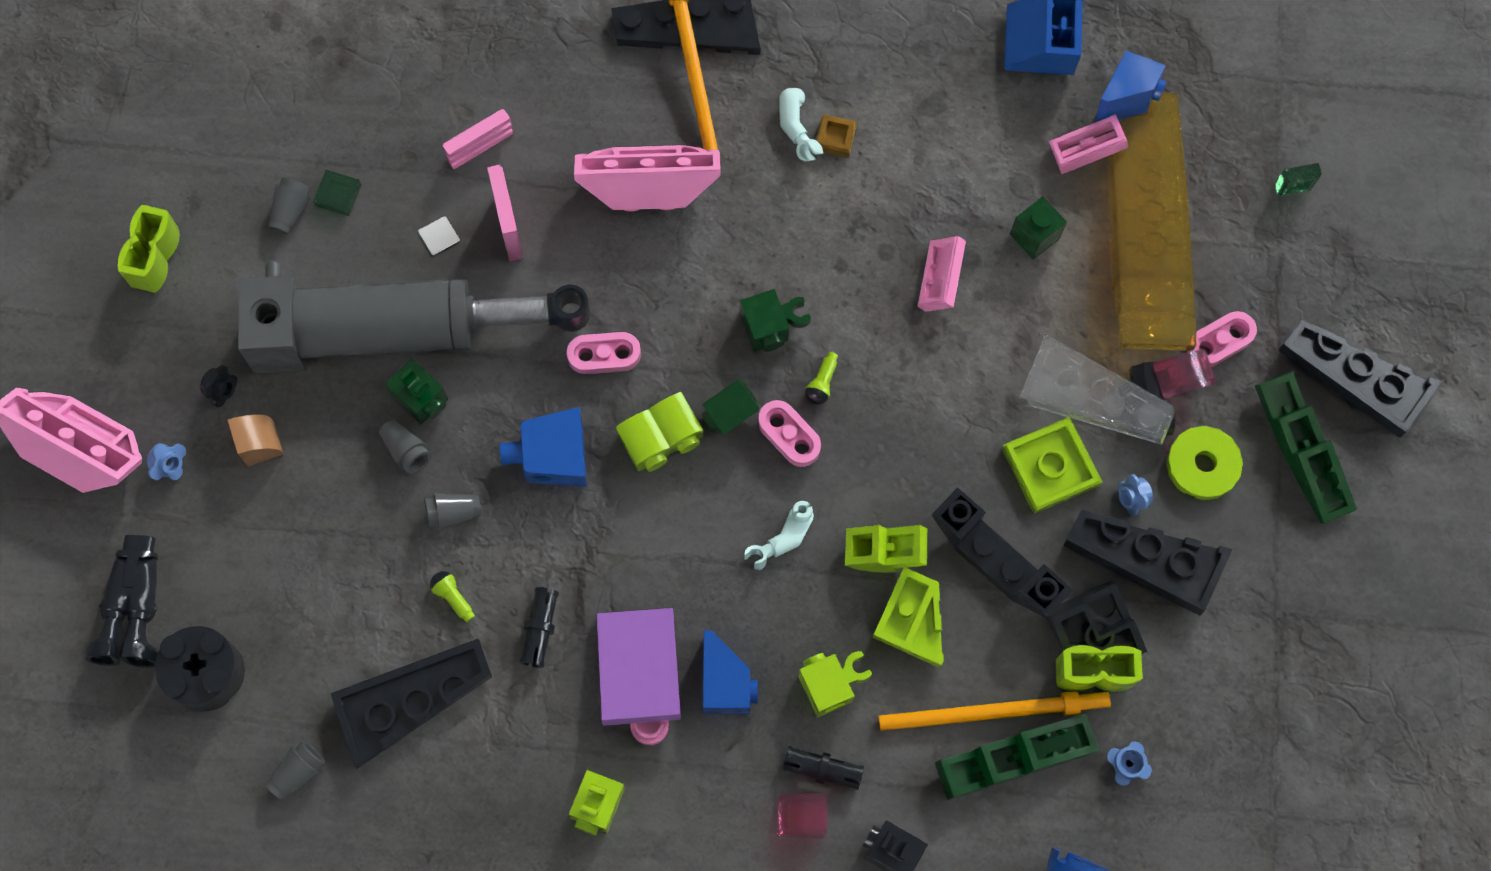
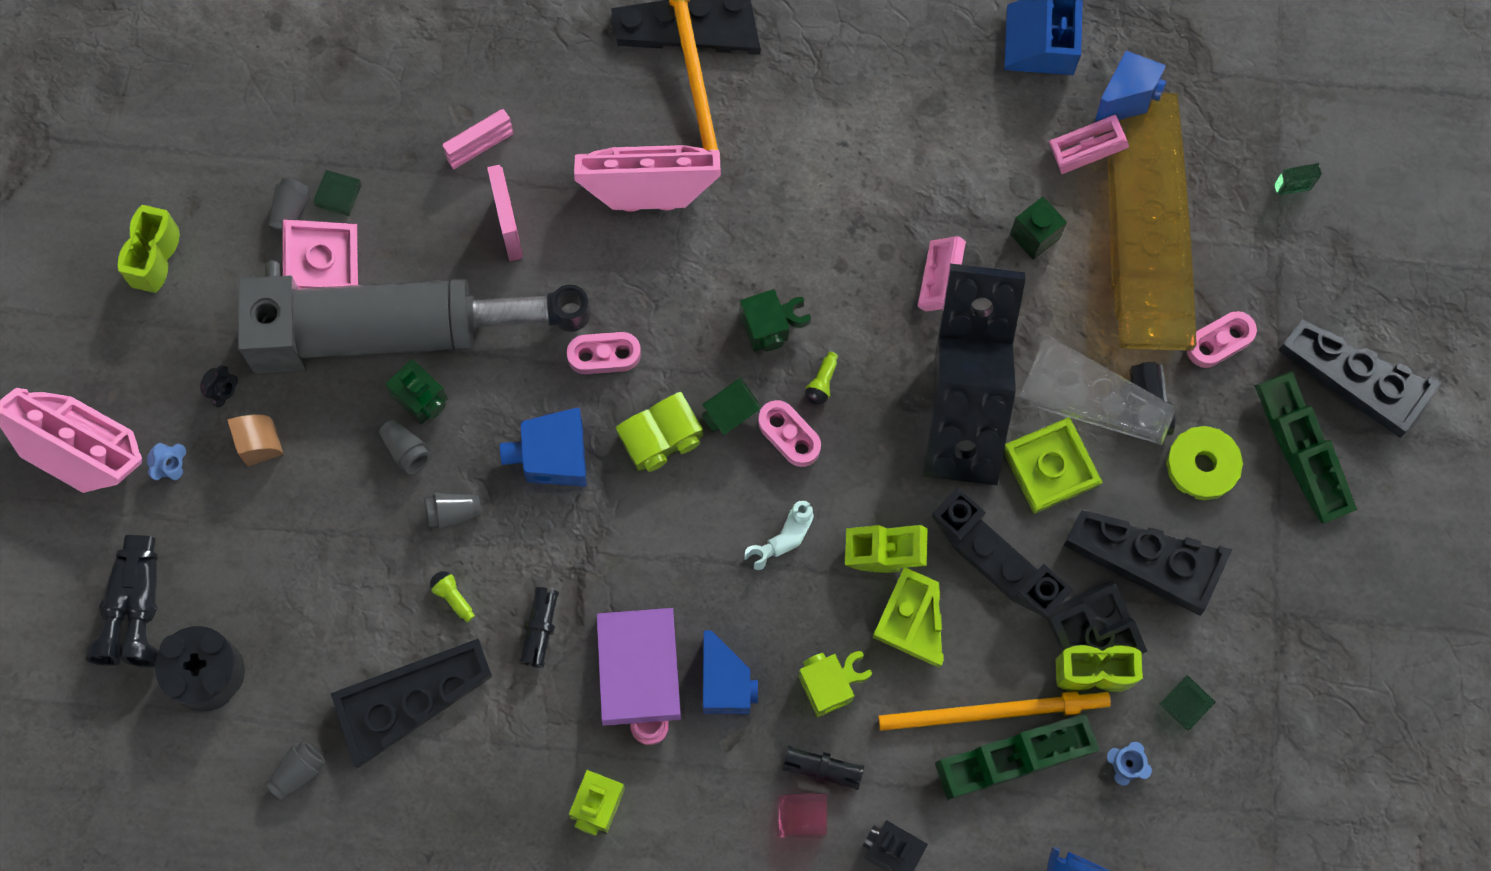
(319, 253): none -> bright pink tile
(438, 235): white sticker -> none
(789, 109): light aqua arm -> none
(836, 135): pearl gold tile -> none
(974, 374): none -> black bracket
(1135, 494): medium blue plate -> none
(1184, 373): clear pink brick -> none
(1187, 702): none -> clear green tile

